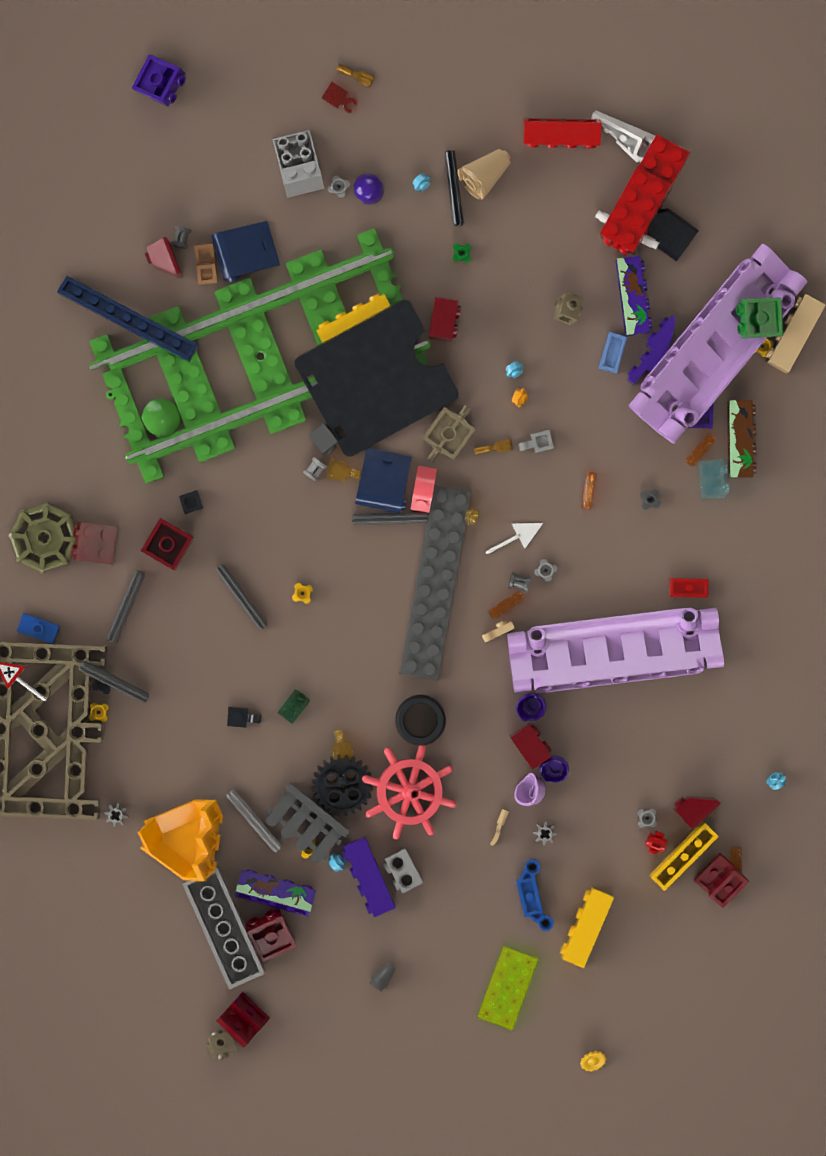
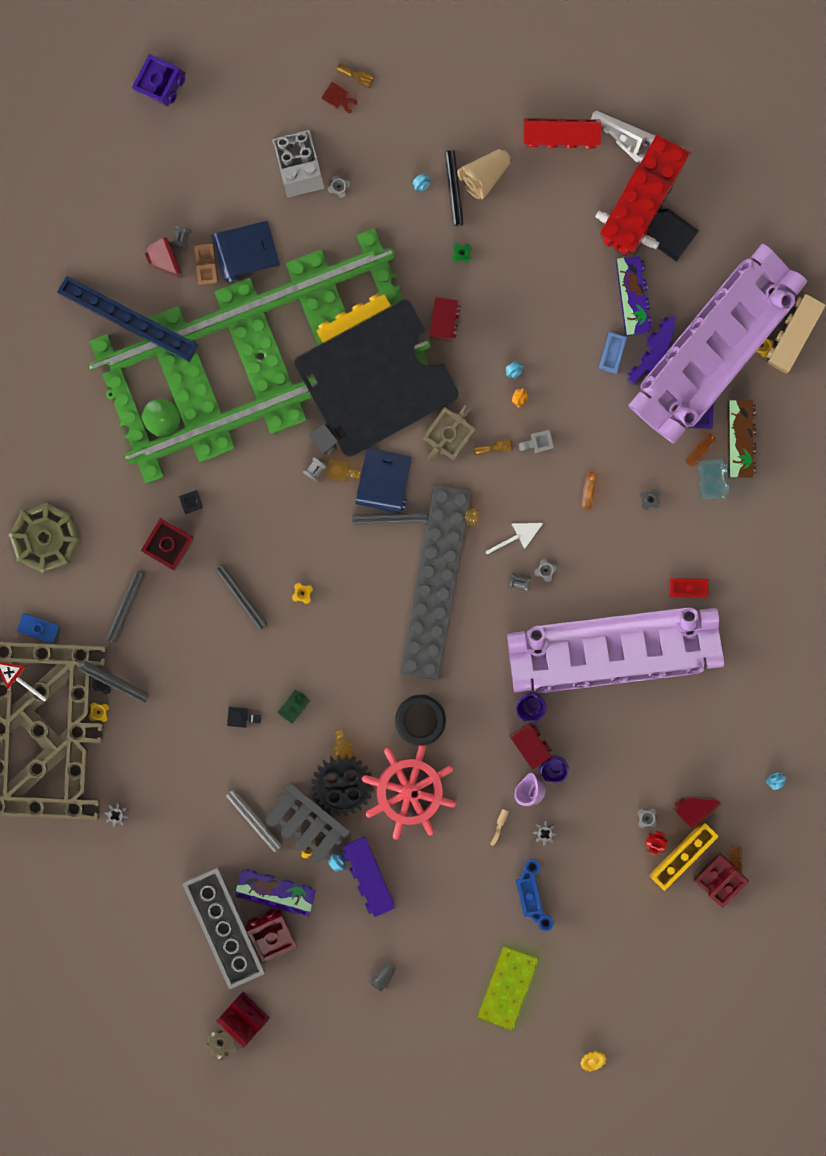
(94, 543): dark red plate -> none
(185, 838): light orange panel -> none
(368, 189): dark purple hair -> none
(407, 868): light grey brick -> none
(423, 489): coral brick -> none
(502, 627): tan plate -> none
(505, 605): clear orange axle -> none
(568, 308): dark tan brick -> none
(587, 927): yellow brick -> none
(760, 318): green plate -> none

